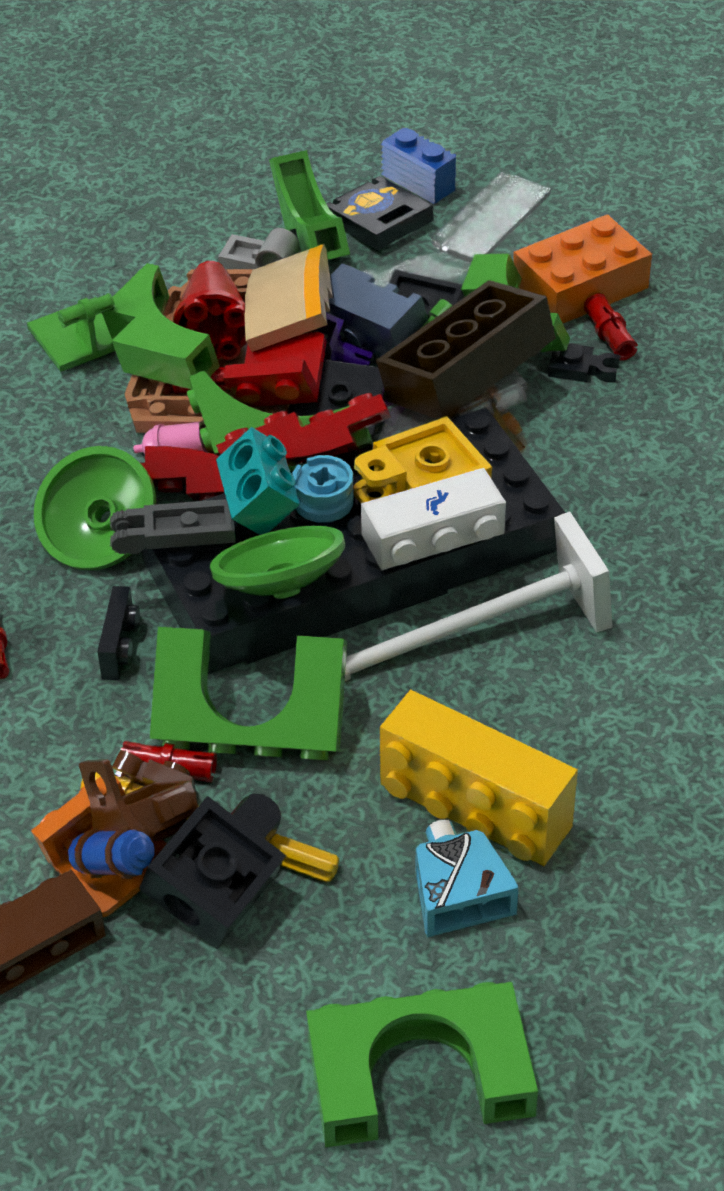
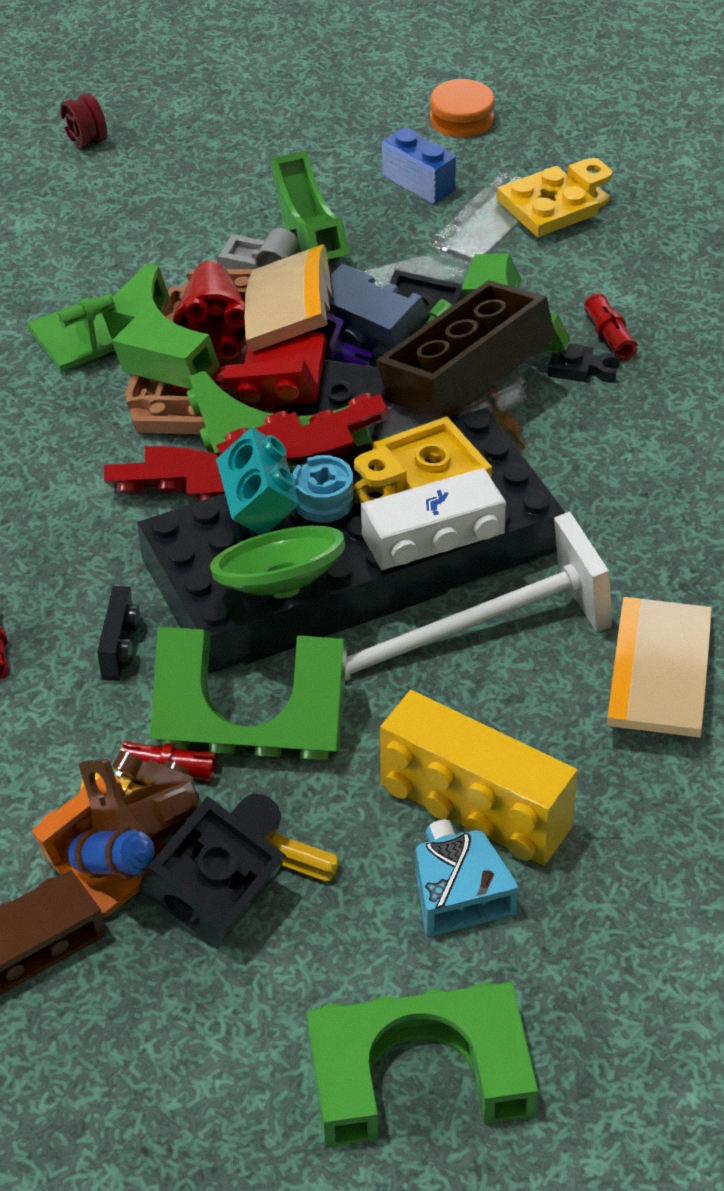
(78, 495): bright green dish -> none
(84, 120): none -> dark red wheel
(172, 526): dark grey hinge -> none
(177, 435): bright pink piece -> none
(373, 203): black container -> none
(462, 108): none -> orange head
(557, 199): none -> yellow plate
(582, 263): orange brick -> none
(660, 667): none -> tan slope

